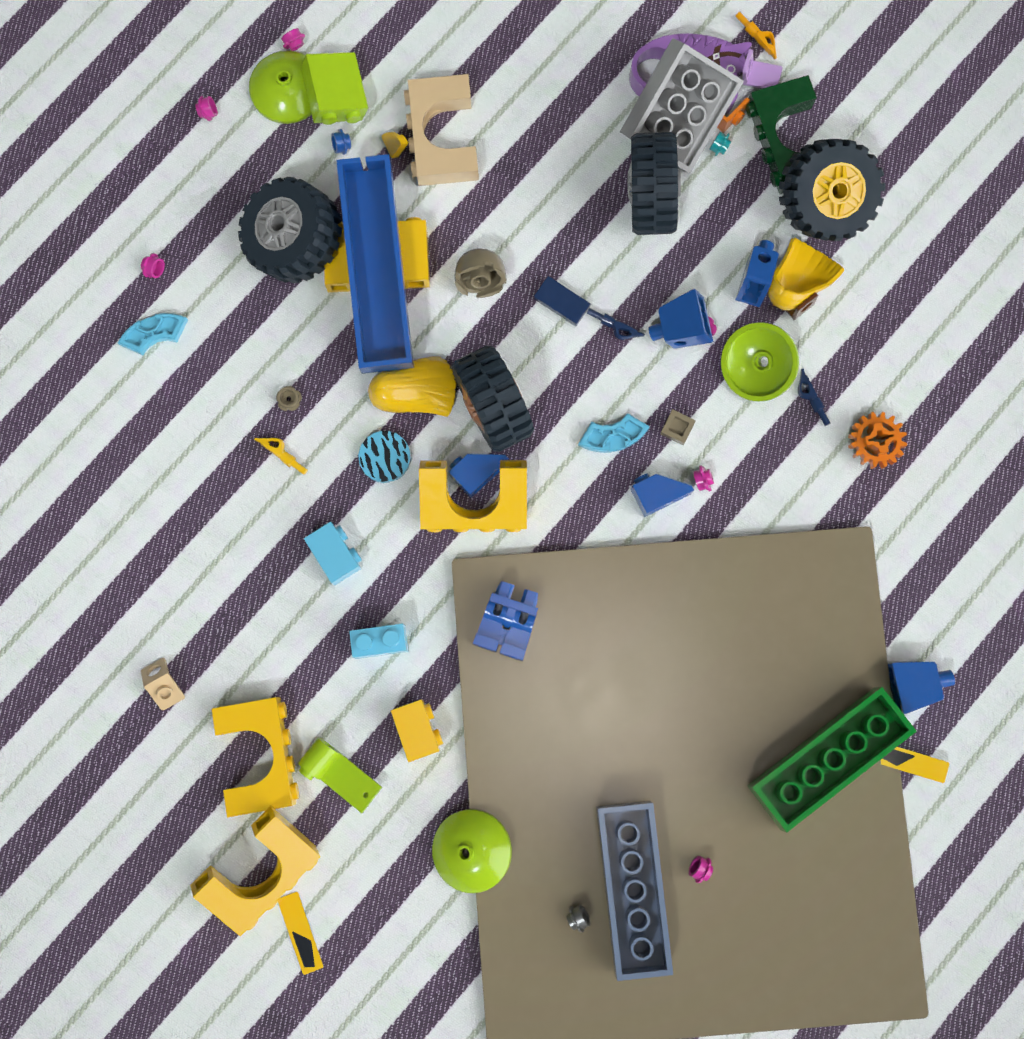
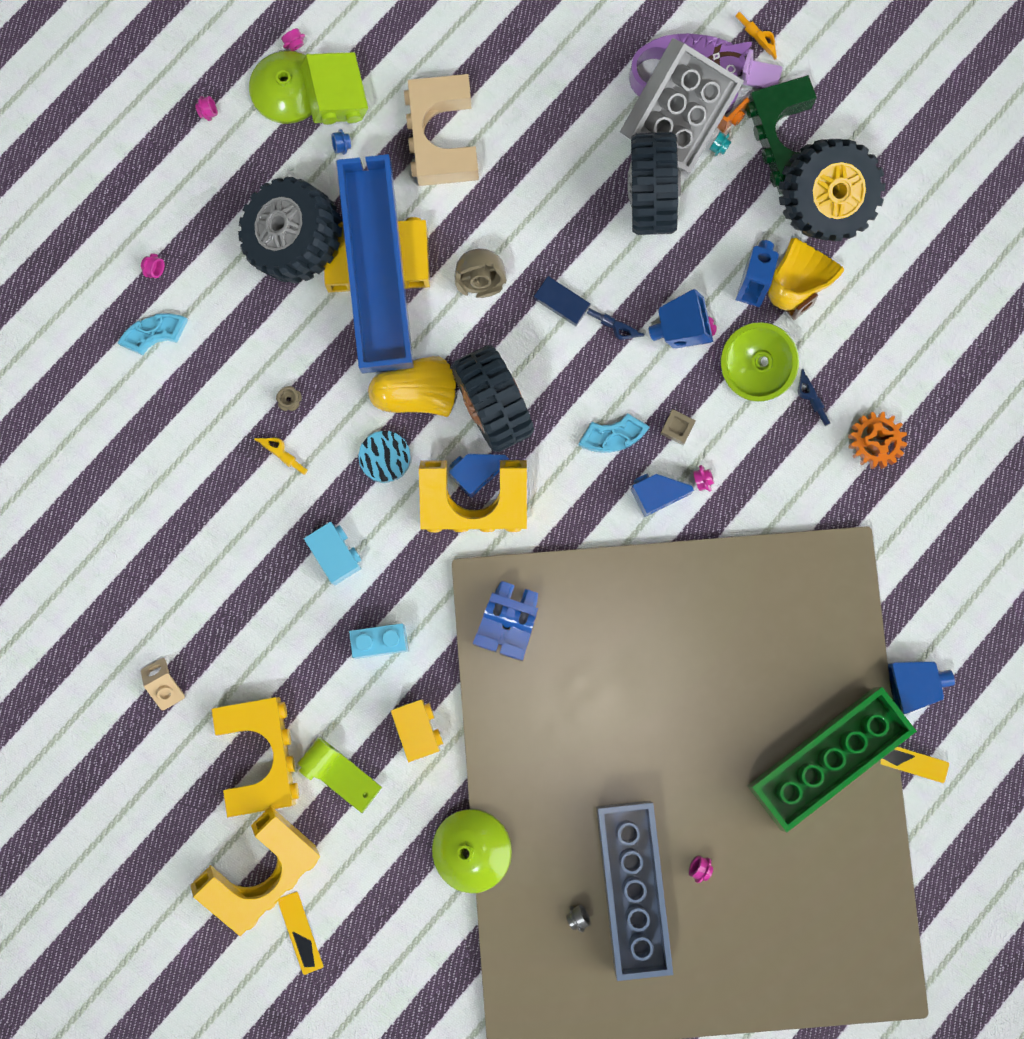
(394, 143): yellow tile -> none

